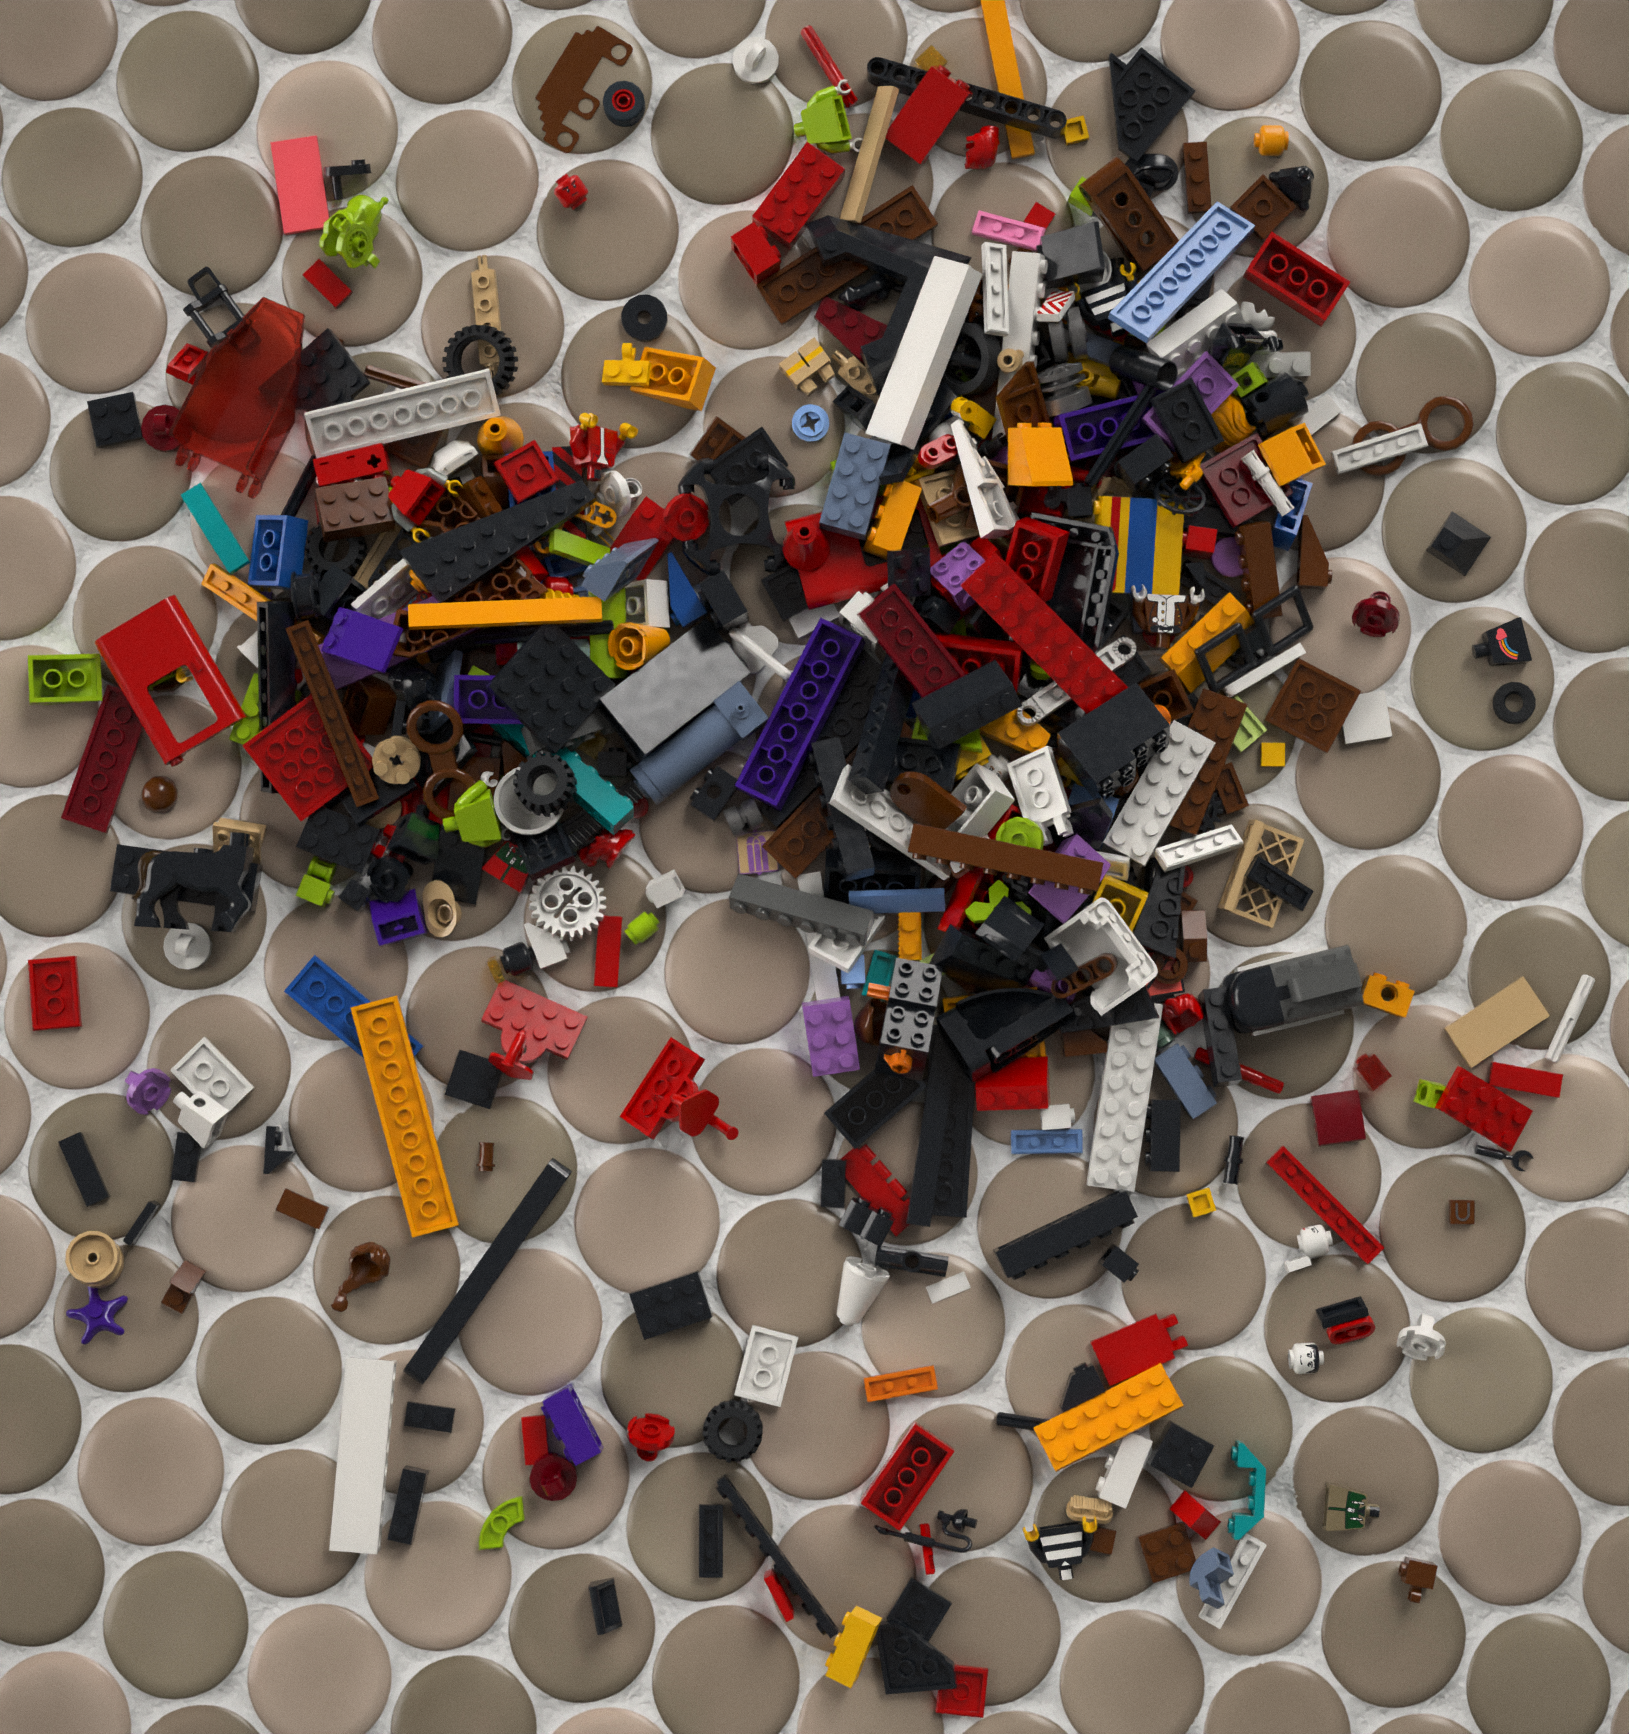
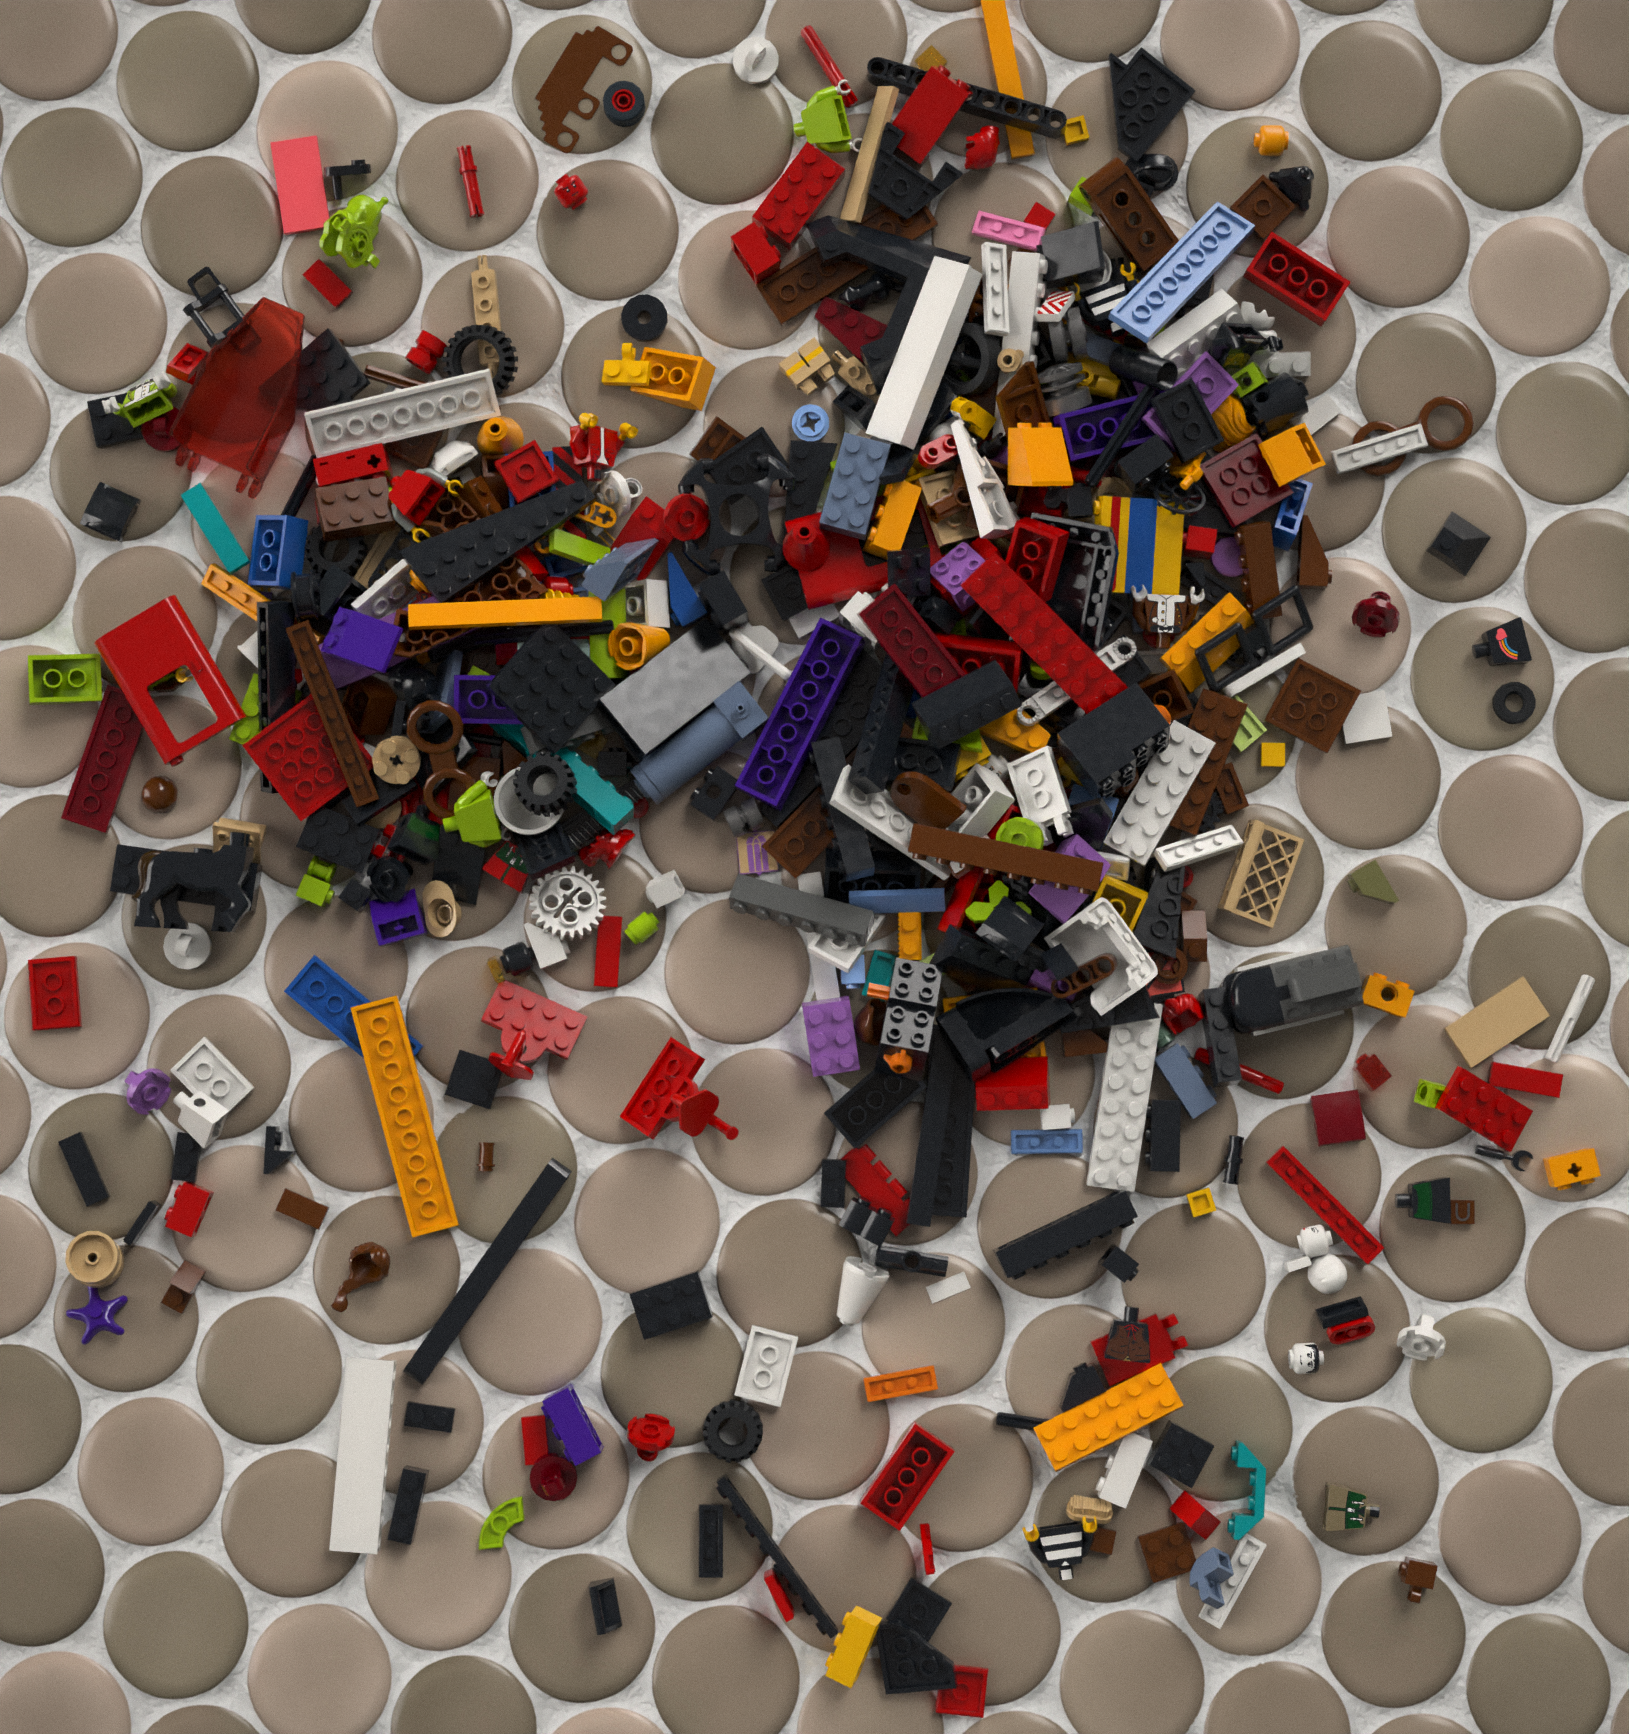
(109, 511): none -> black slope
(144, 400): none -> lime torso
(188, 1208): none -> red brick
(426, 352): none -> red wheel
(468, 171): none -> red pin
(810, 466): none -> black wing
(900, 185): none -> black wing
(959, 1521): black piece -> none
(1128, 1338): none -> torso
(1196, 177): reddish brown plate -> none
(1267, 482): white pin -> none
(1278, 883): black tile -> none
(1327, 1274): none -> white hair
(1371, 883): none -> olive slope
(1427, 1200): none -> black torso
(1558, 1166): none -> light orange brick

